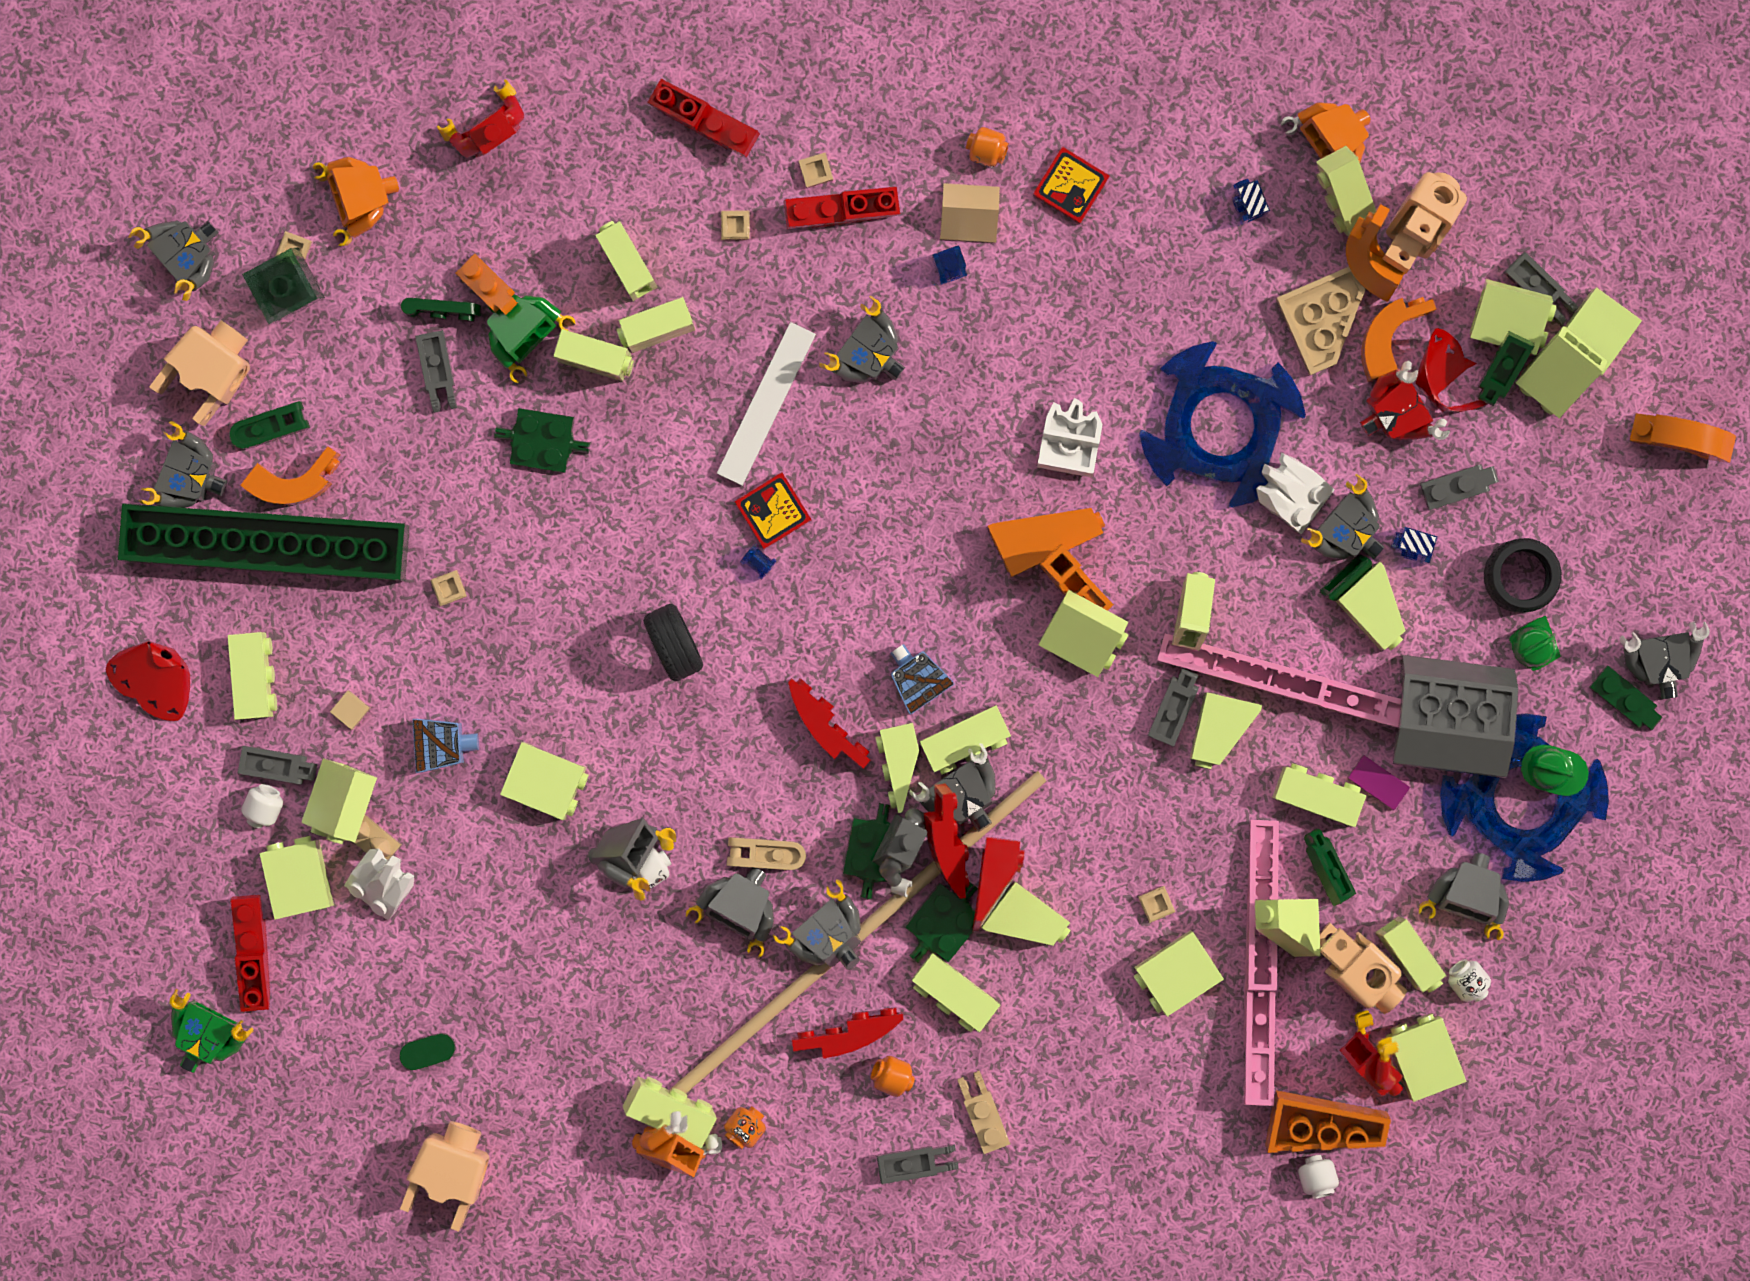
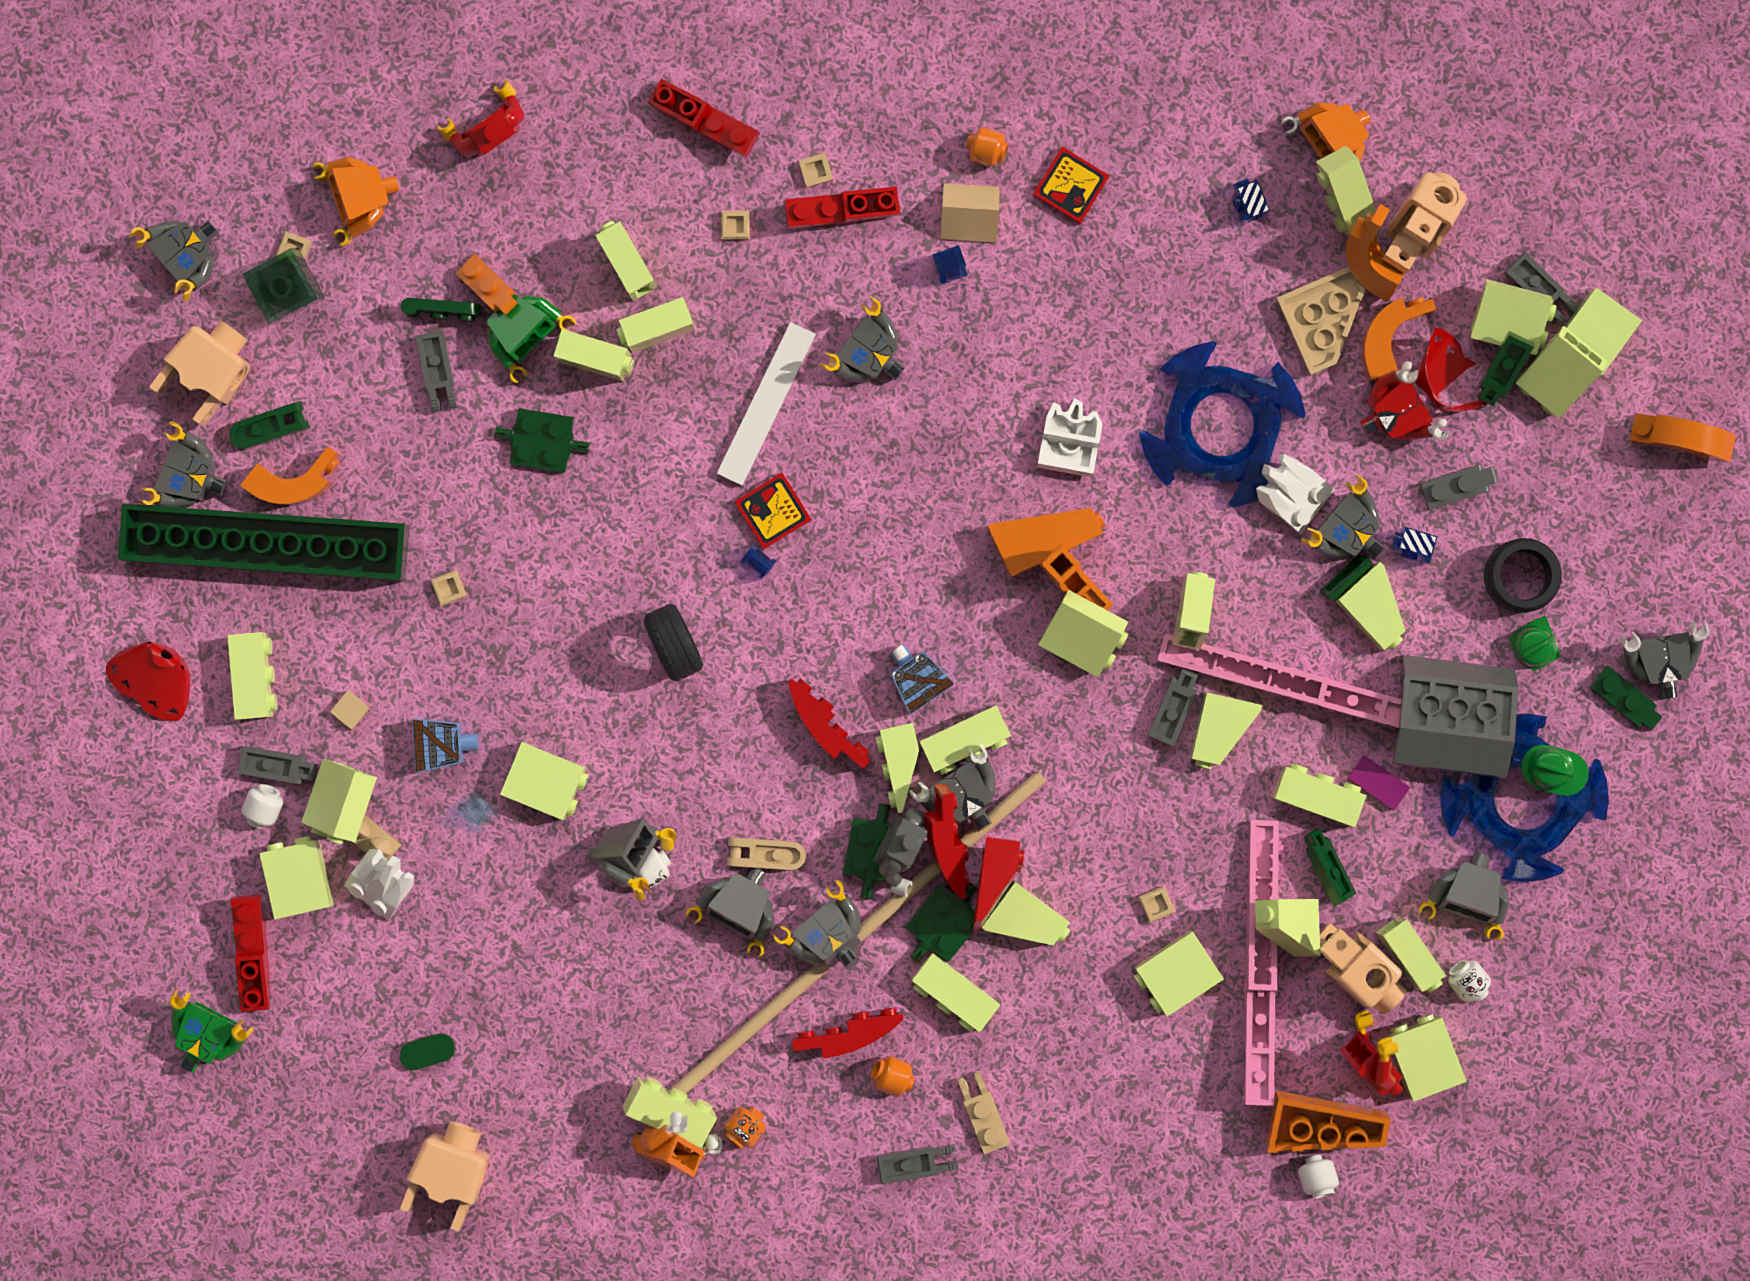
(476, 811): none -> clear light blue tile

